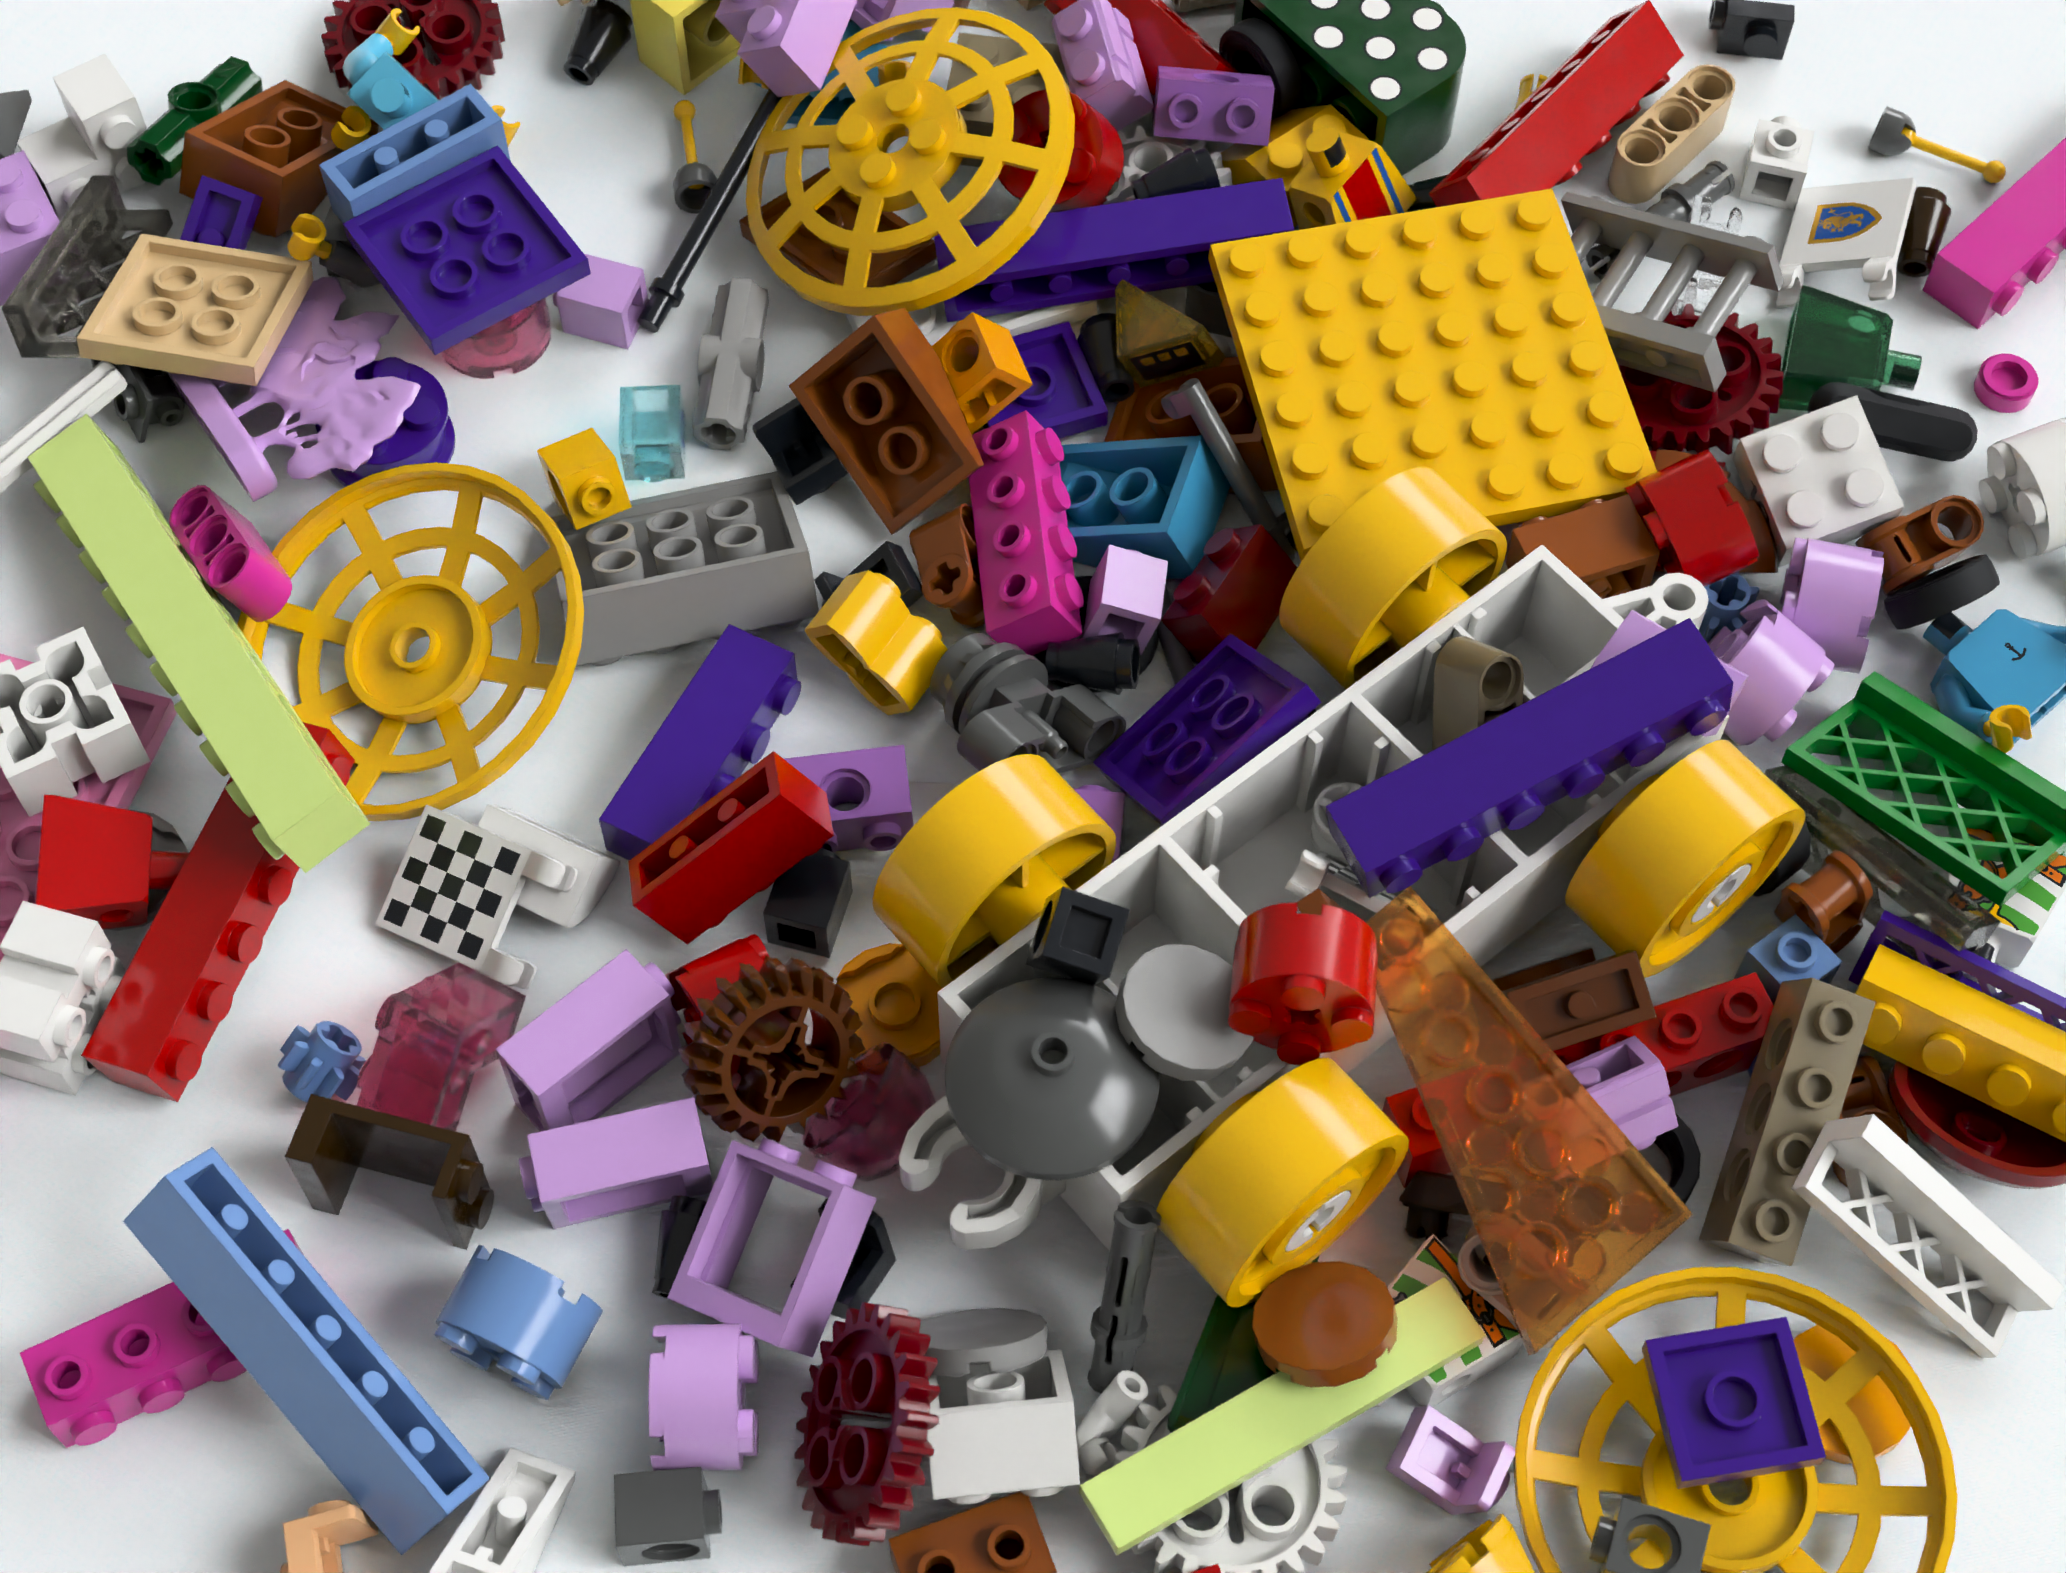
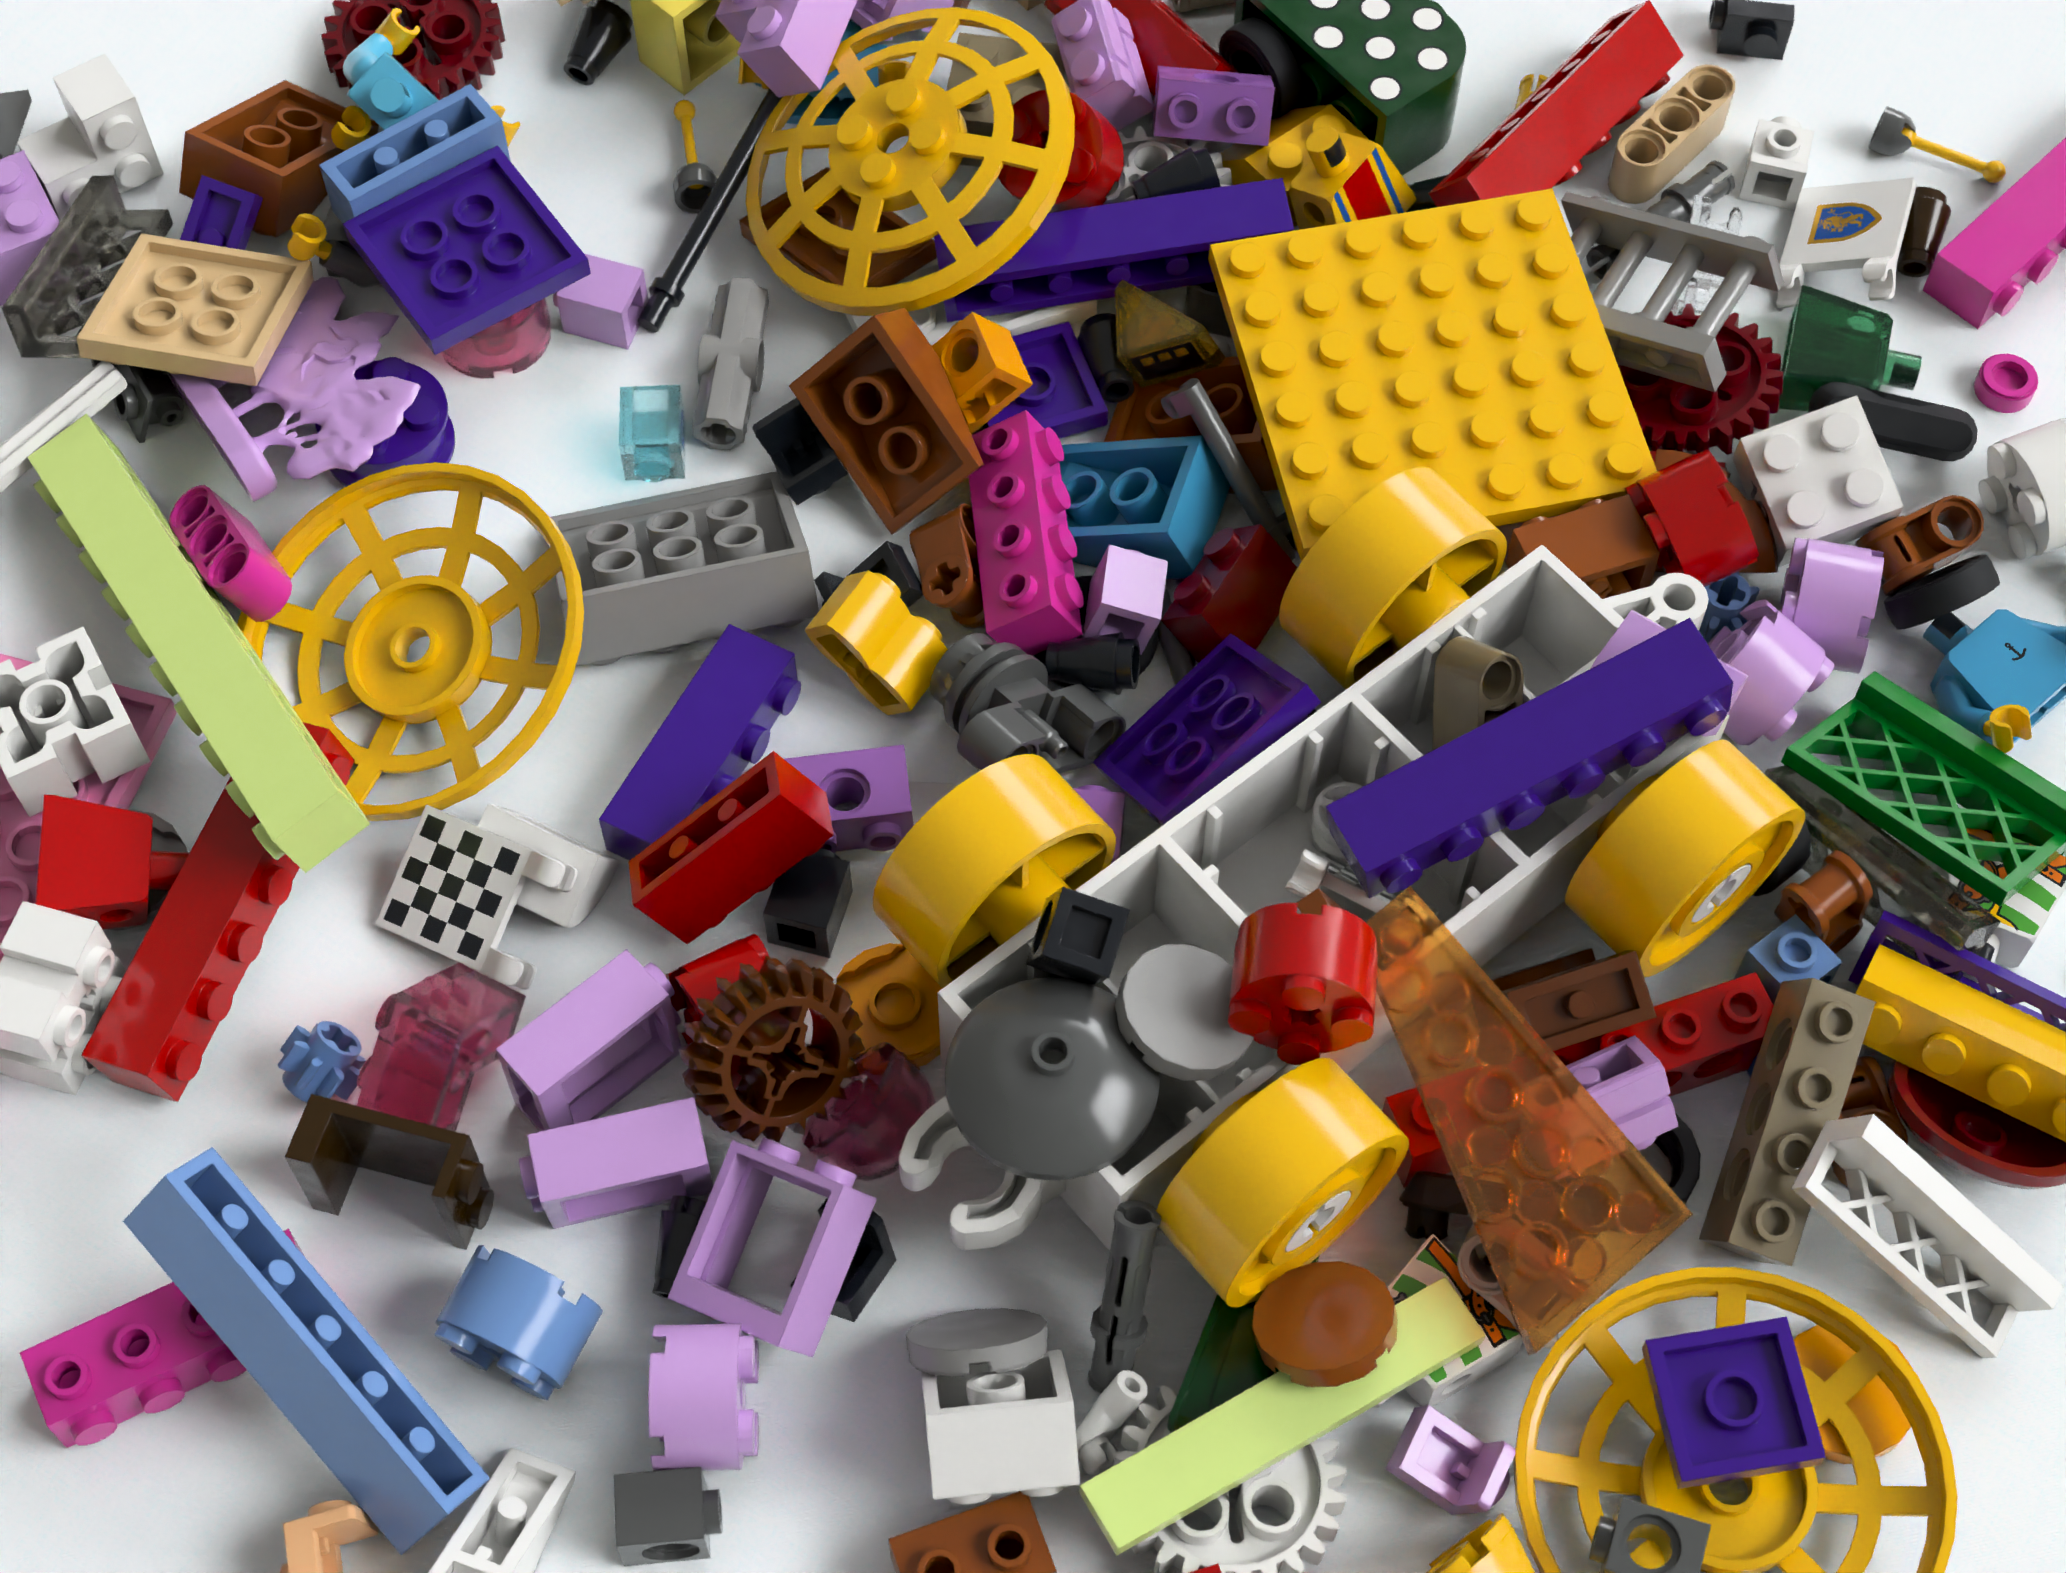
(159, 149): dark green piece -> none
(584, 478): yellow brick -> none
(859, 1472): dark red gear -> none

